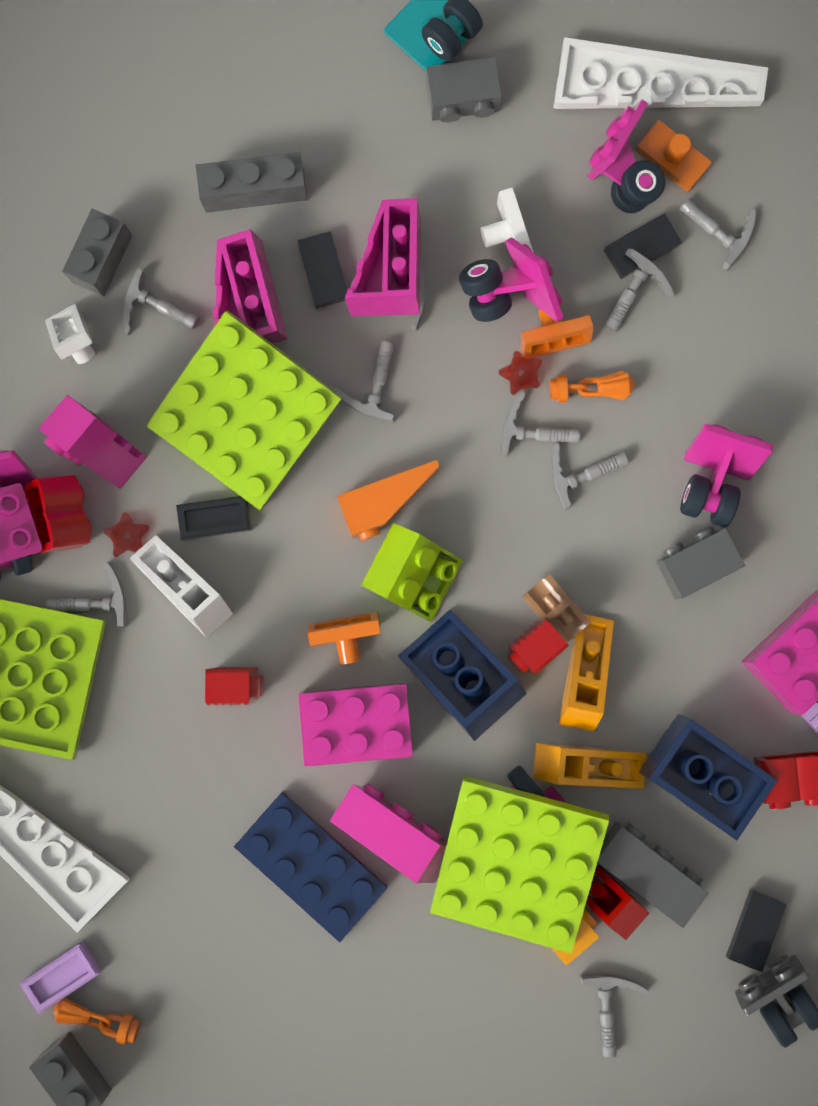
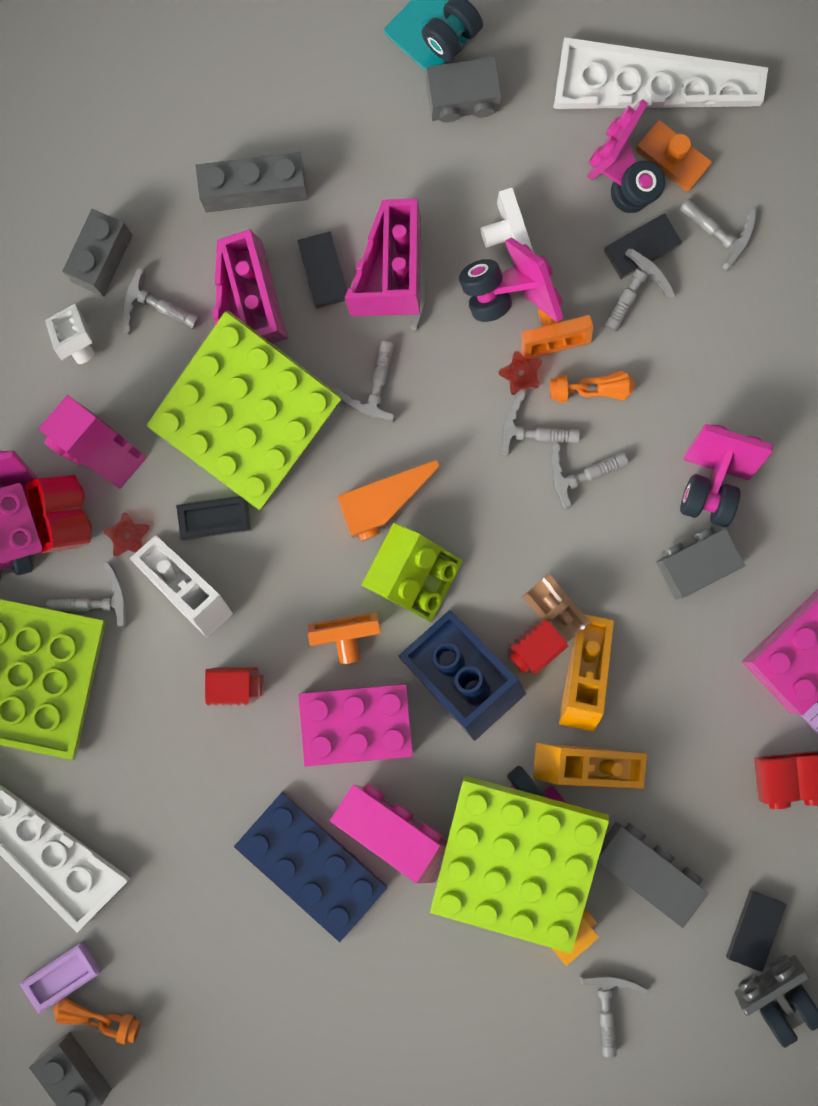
(614, 904): red slope -> none
(708, 776): dark blue slope -> none

